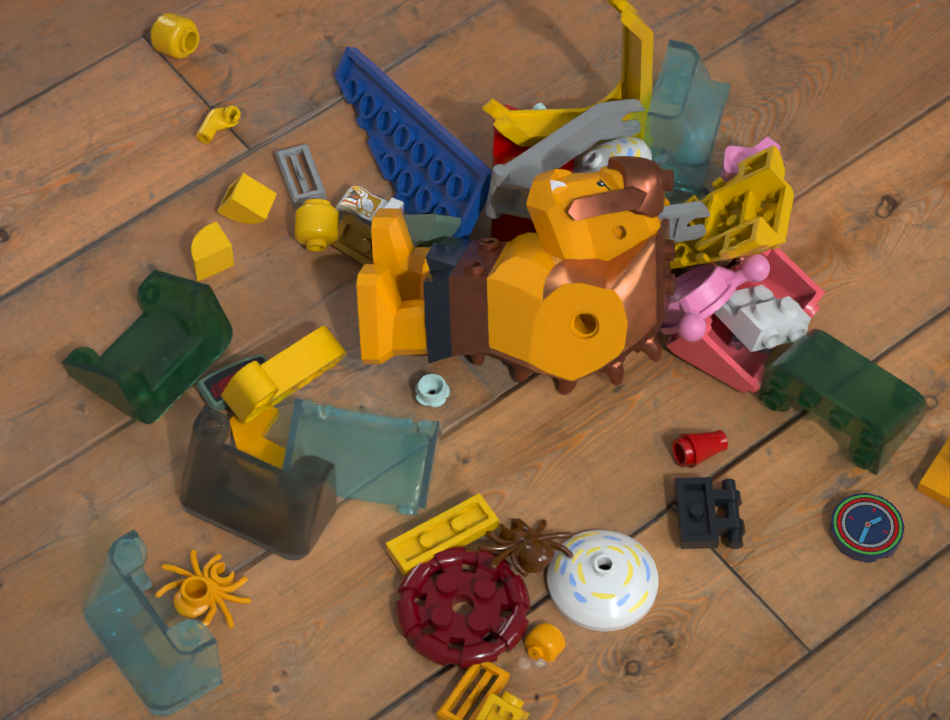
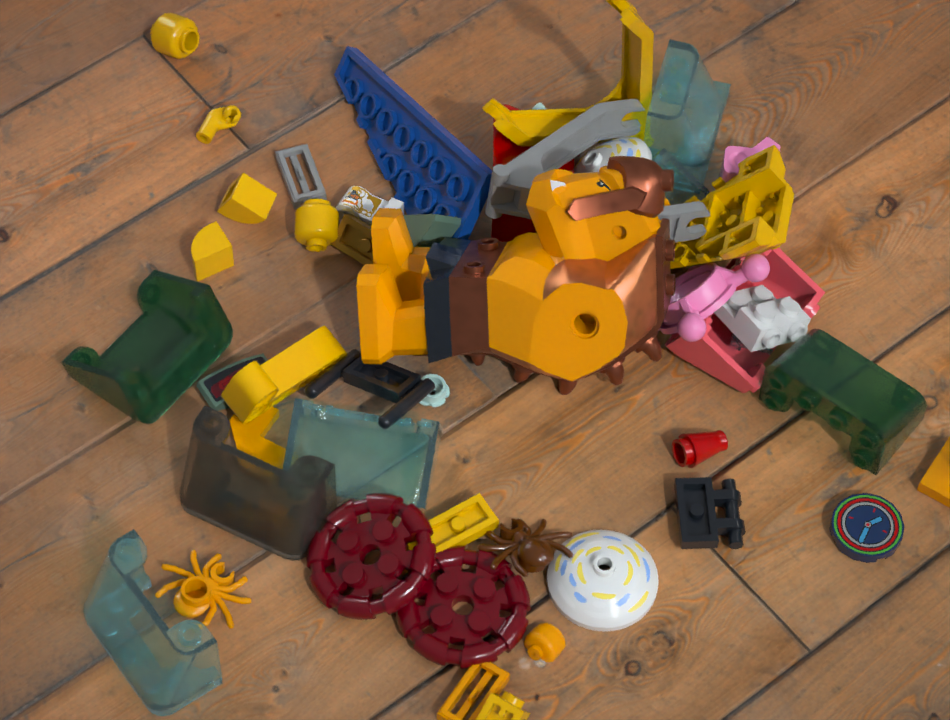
(356, 542): none -> dark red plate
(383, 380): none -> black plate

